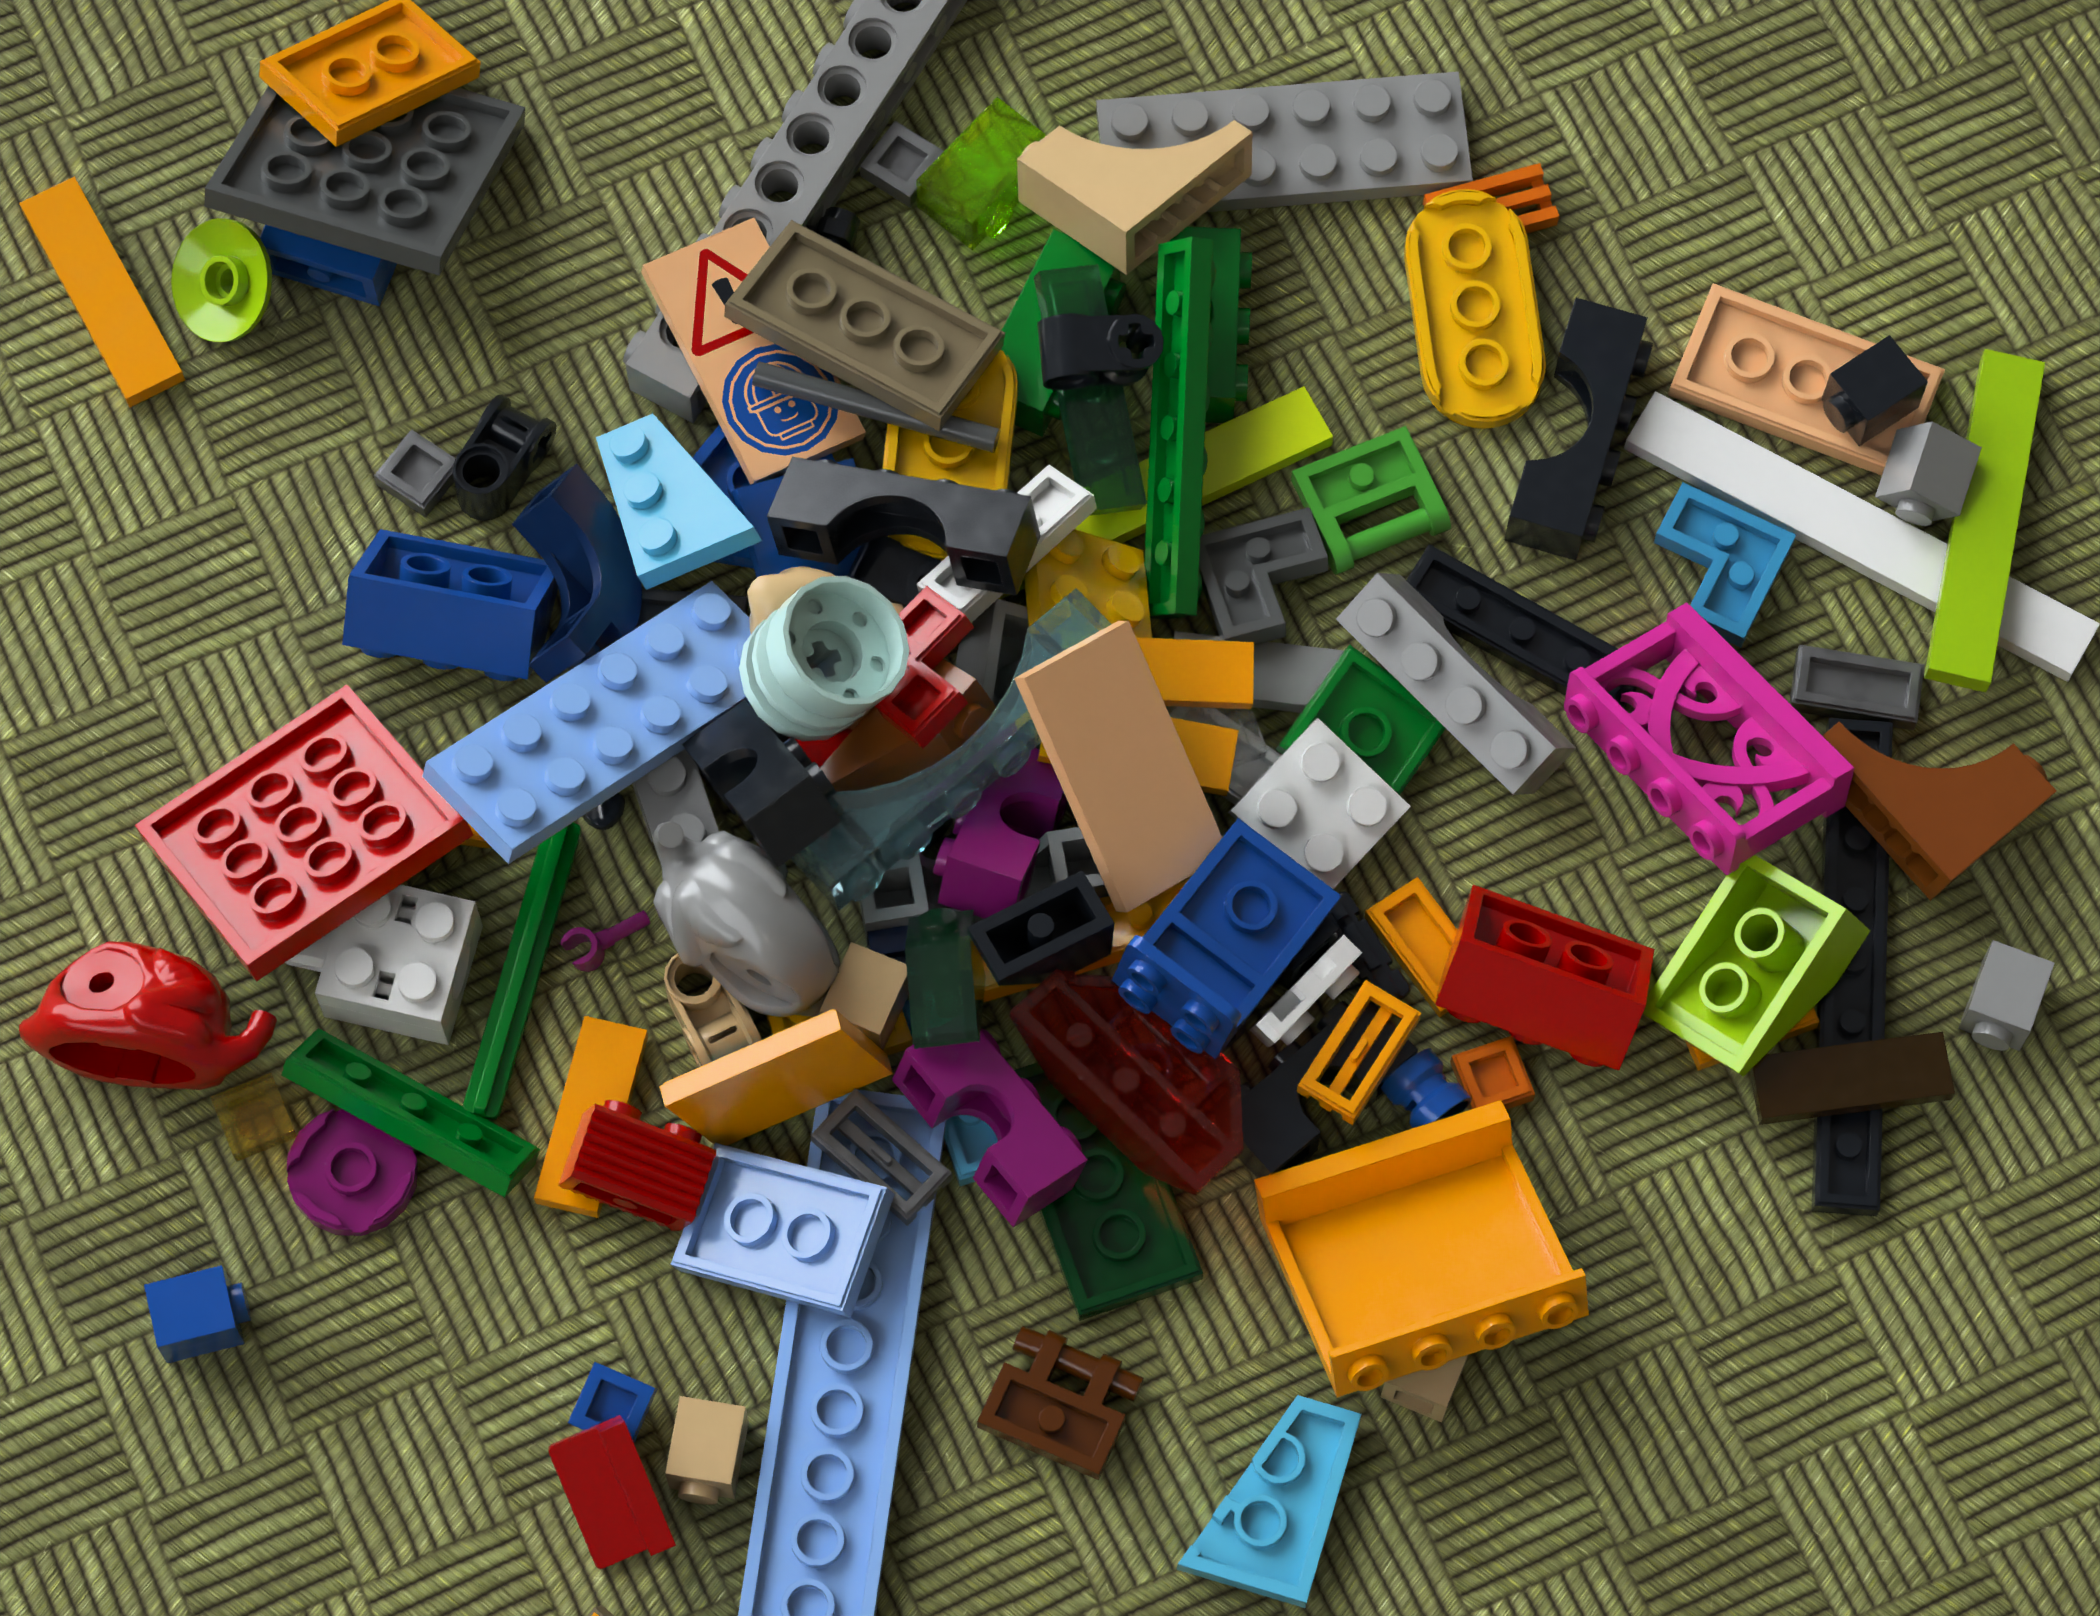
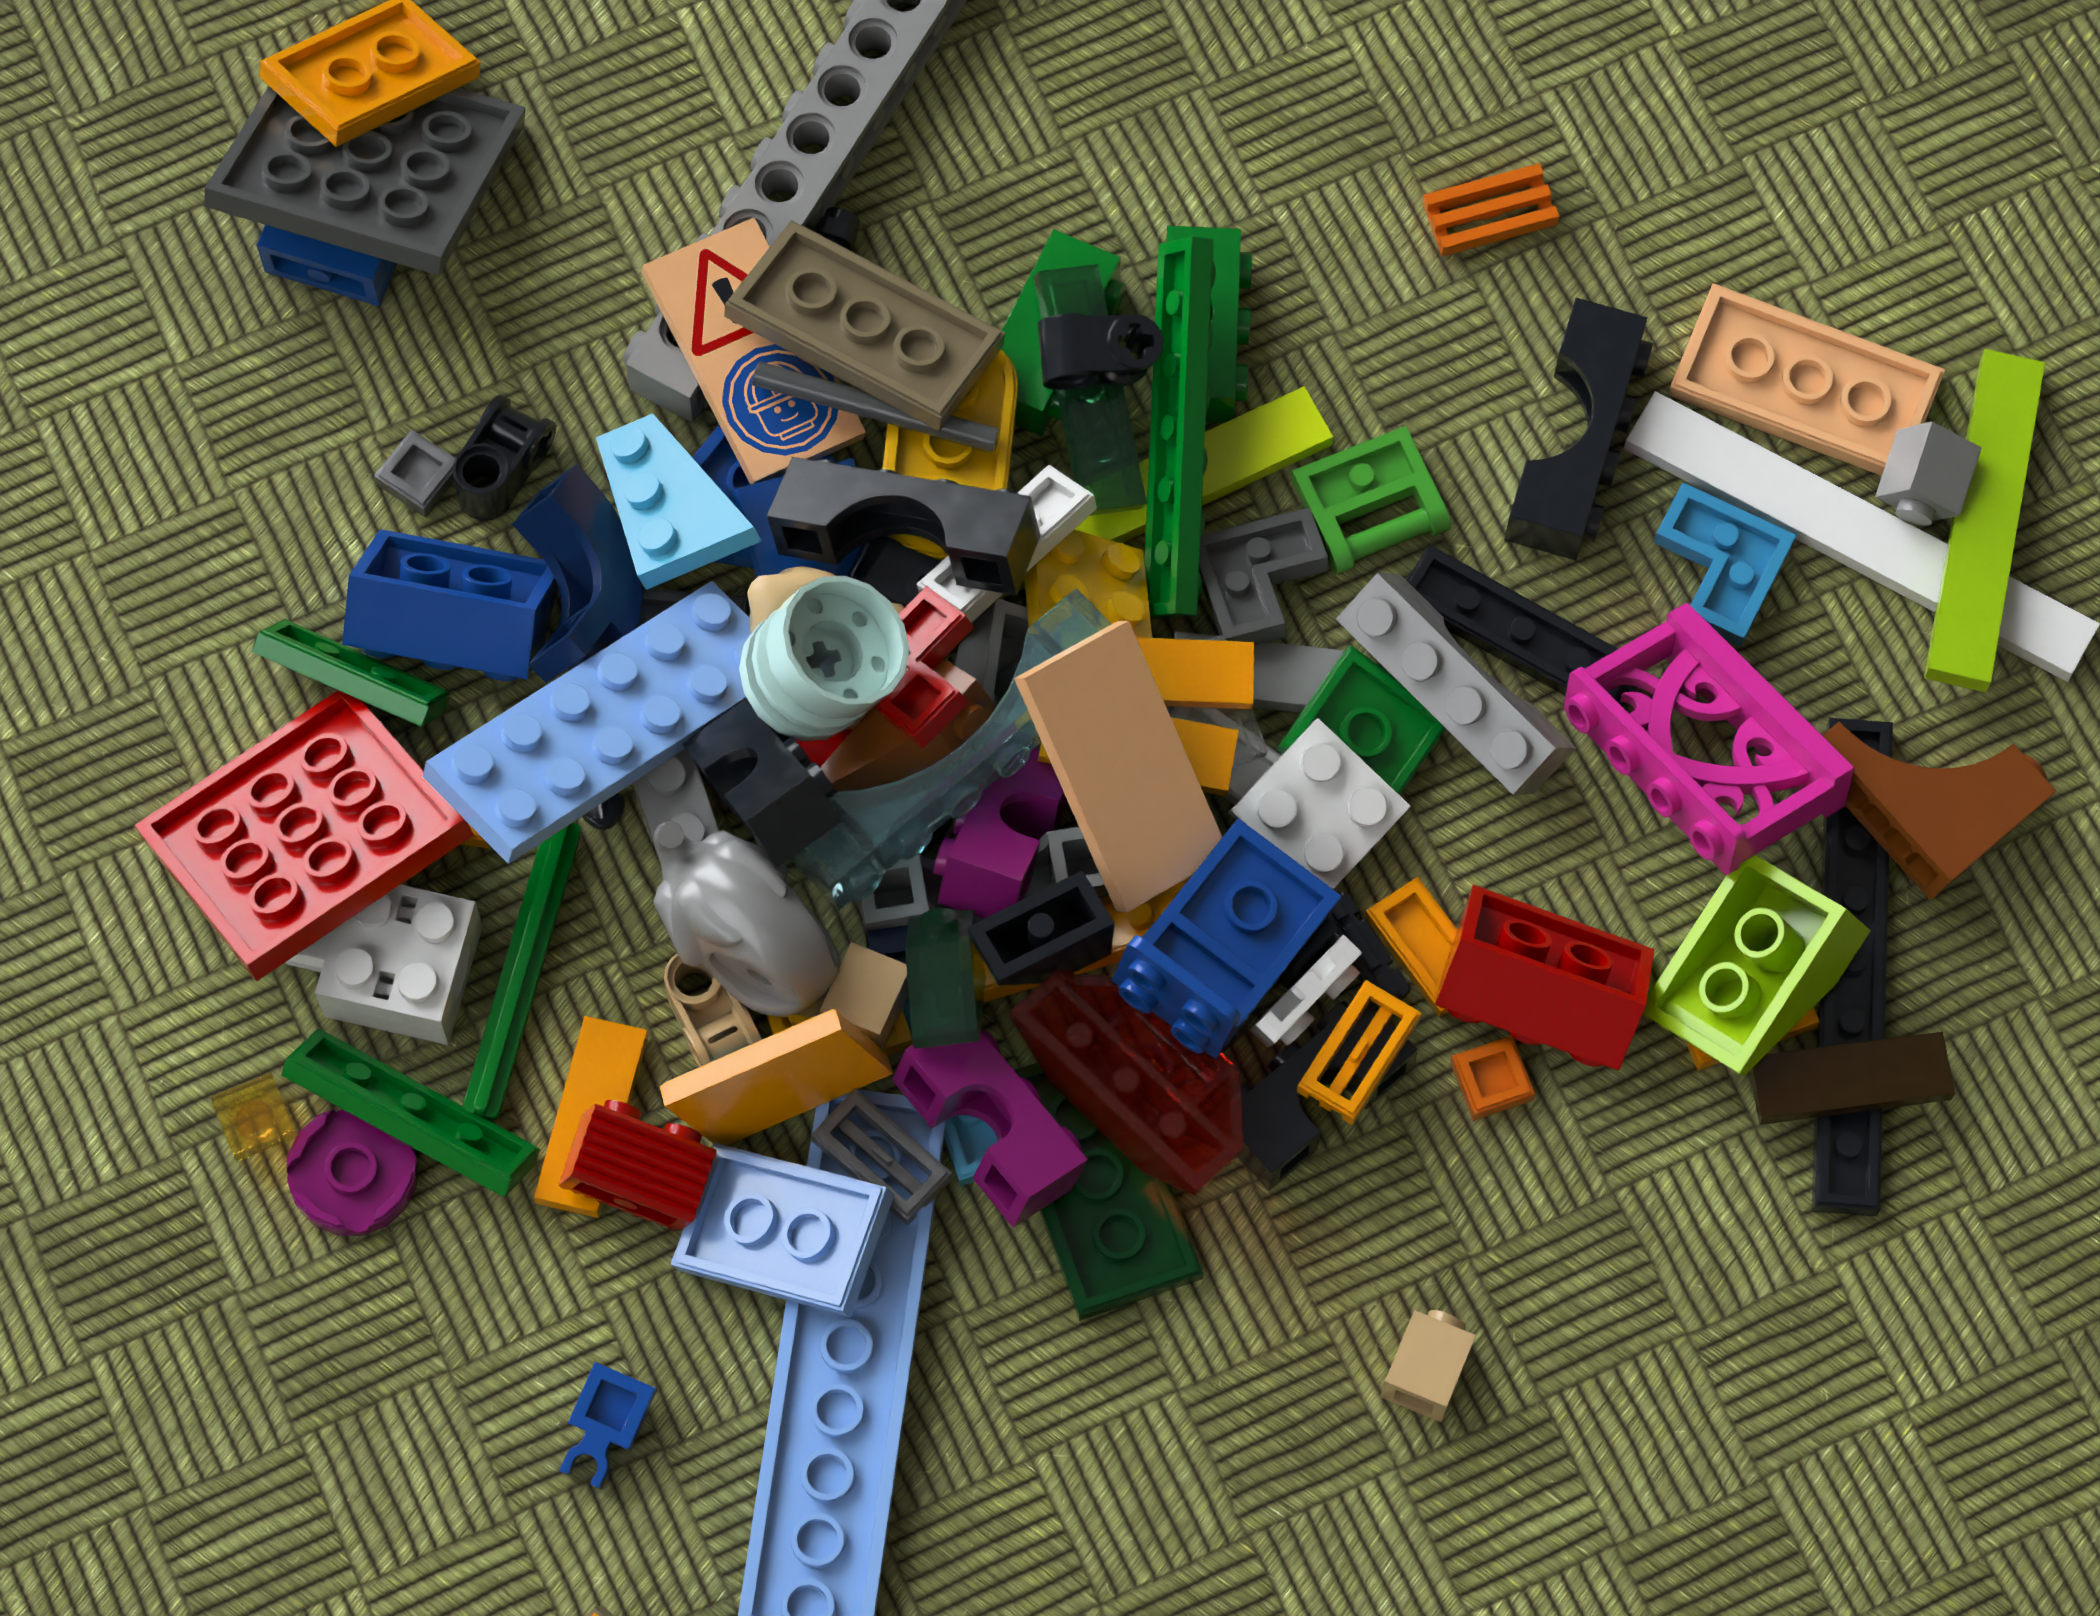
(102, 292): light orange tile -> none
(142, 1021): red piece -> none
(197, 1313): blue brick -> none
(204, 277): lime dish -> none
(351, 672): none -> green tile
(601, 940): magenta hand -> none
(610, 1493): red panel -> none
(706, 1450): tan brick -> none
(899, 162): flat silver plate -> none
(976, 177): clear neon green brick -> none
(1055, 1420): reddish brown plate -> none
(1129, 198): tan arch -> none
(1280, 1510): medium azure wing -> none
(1315, 137): light grey plate -> none
(1418, 1249): light orange panel -> none
(1424, 1090): blue wheel -> none
(1474, 309): yellow tile -> none
(1856, 686): flat silver tile -> none
(1873, 391): black brick -> none
(2005, 997): light grey brick -> none

